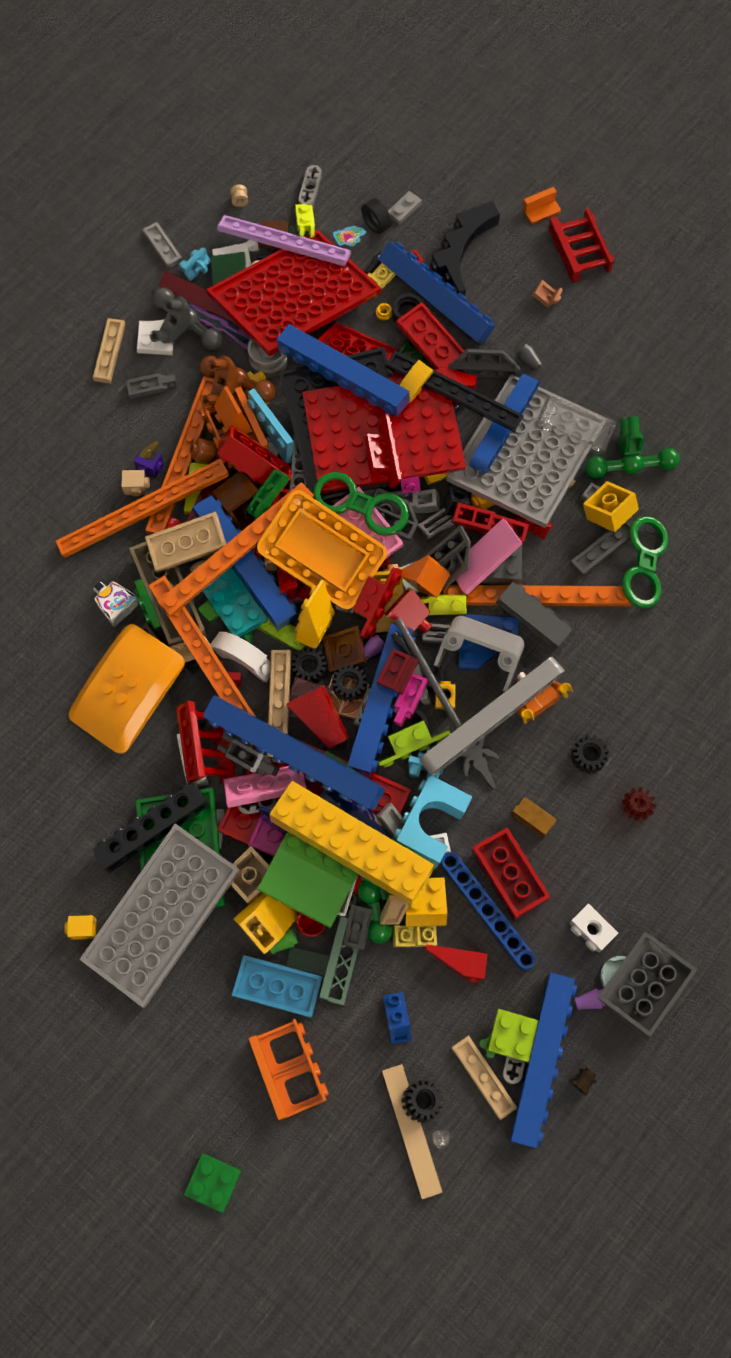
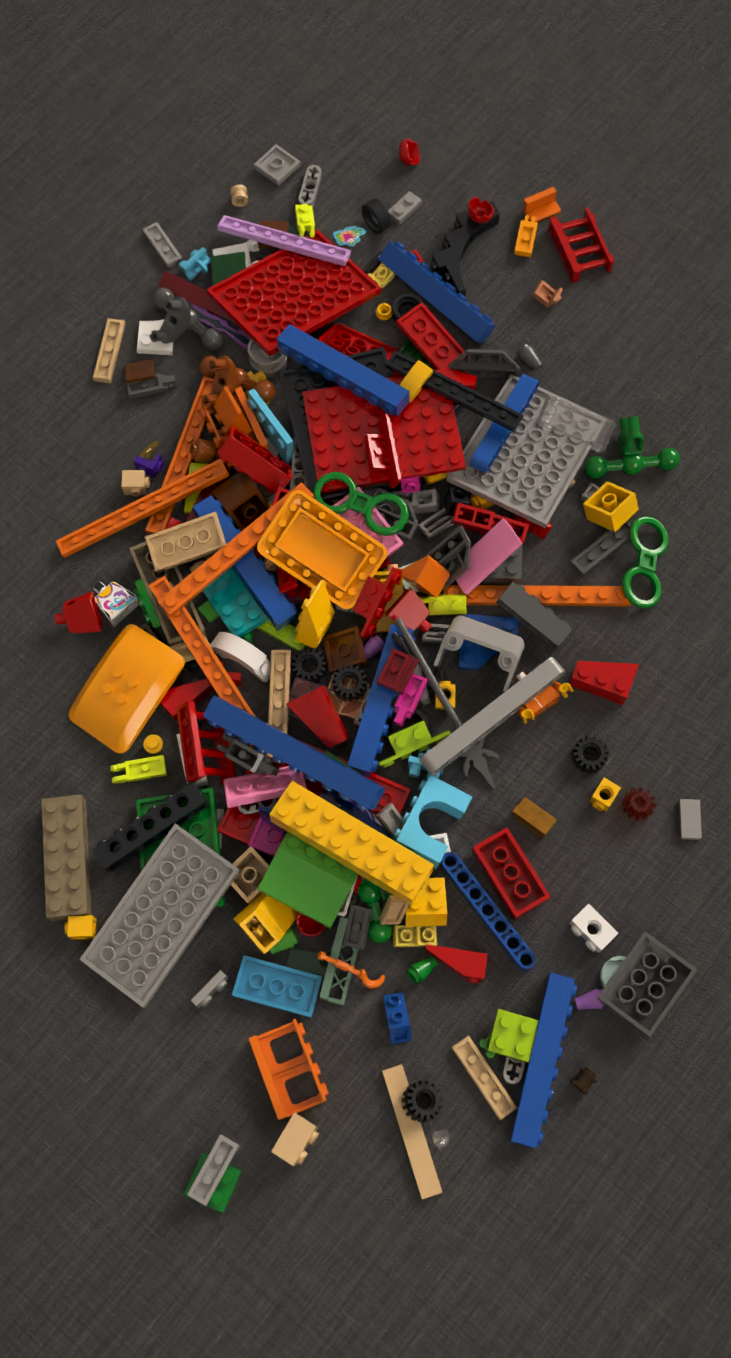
(66, 857): none -> dark tan brick
(81, 614): none -> red torso
(140, 371): none -> reddish brown piece
(140, 769): none -> neon yellow hinge
(153, 744): none -> yellow plate
(189, 692): none -> red slope
(204, 997): none -> light grey plate
(213, 1170): none -> light grey plate
(267, 493): green hinge -> none
(277, 165): none -> light grey plate
(295, 1139): none -> tan brick
(361, 974): none -> orange piece
(409, 152): none -> red hair
(420, 970): none -> green cone
(480, 211): none -> red hair
(526, 237): none -> light orange hinge
(605, 679): none -> red wedge
(610, 789): none -> yellow brick
(690, 819): none -> light grey tile

